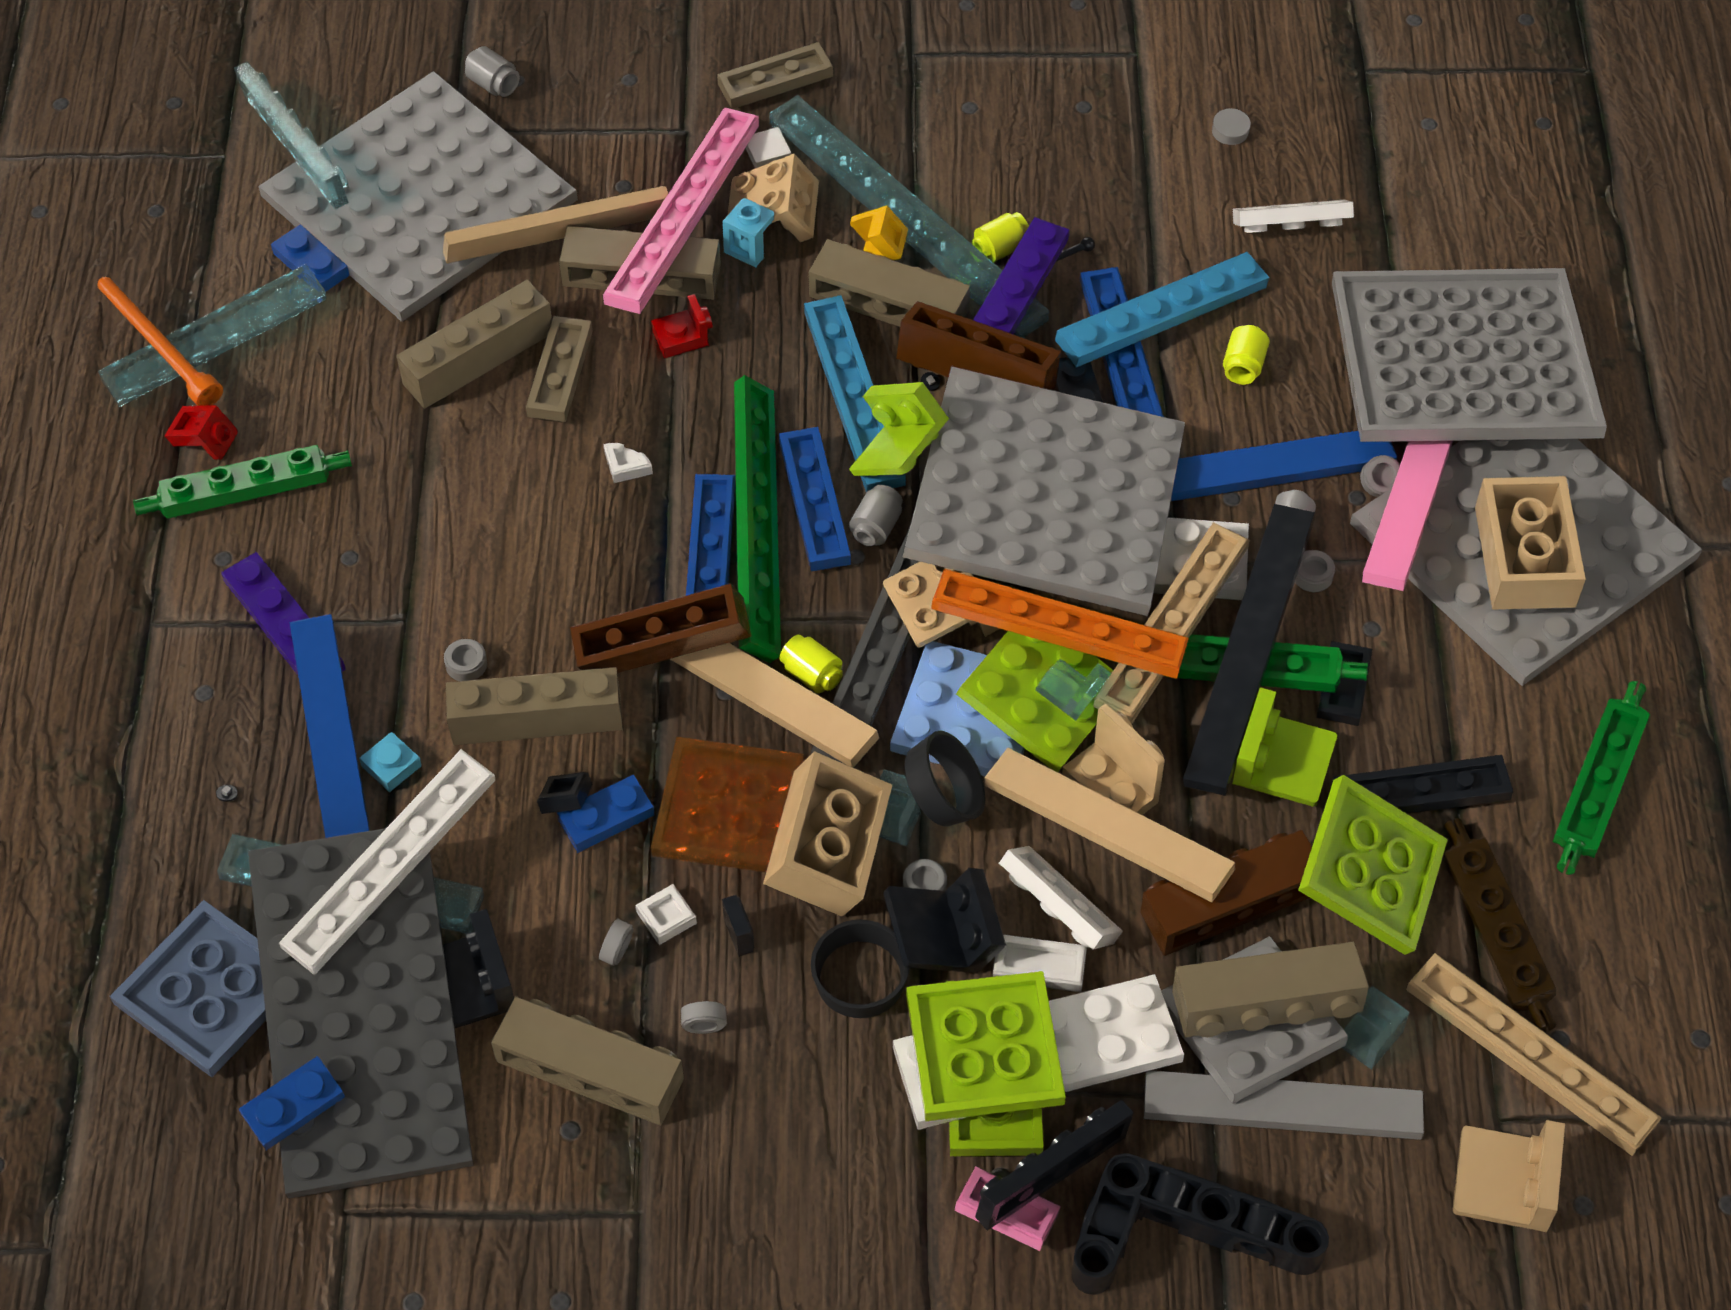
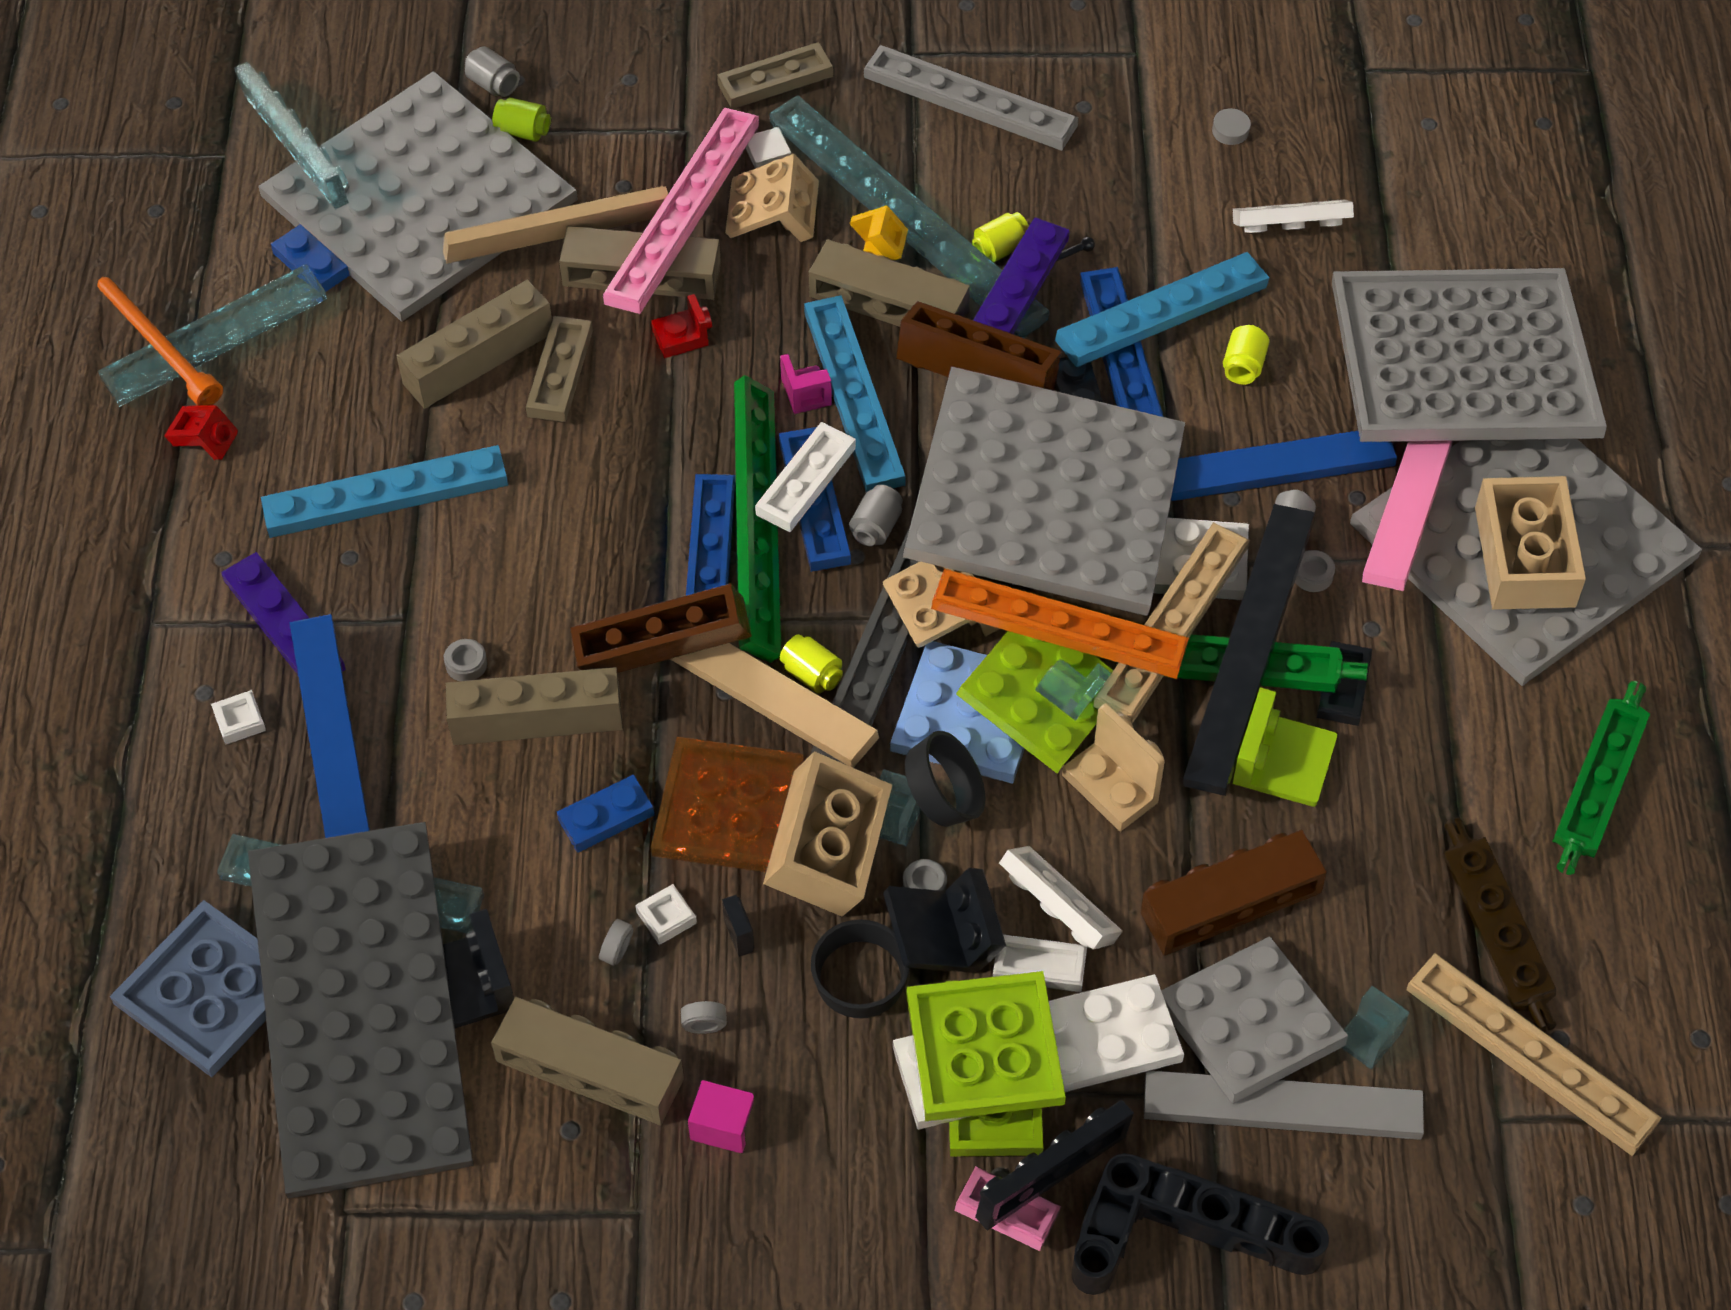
(226, 793): black piece -> none
(238, 717): none -> white tile
(242, 481): green plate -> none
(291, 1103): blue plate -> none
(384, 491): none -> dark azure plate
(387, 862): white tile -> none
(390, 761): medium azure plate -> none
(521, 118): none -> lime brick
(564, 792): black tile -> none
(626, 463): white tile -> none
(720, 1116): none -> dark pink panel
(744, 231): medium azure bracket -> none
(805, 387): none -> dark pink panel
(805, 477): none -> white plate
(910, 424): lime bracket -> none
(930, 380): black piece -> none
(971, 97): none -> light grey tile
(1110, 824): tan tile -> none
(1269, 989): dark tan brick -> none
(1373, 865): lime plate -> none
(1379, 474): light grey tile -> none
(1440, 784): black plate -> none
(1510, 1176): tan bracket -> none

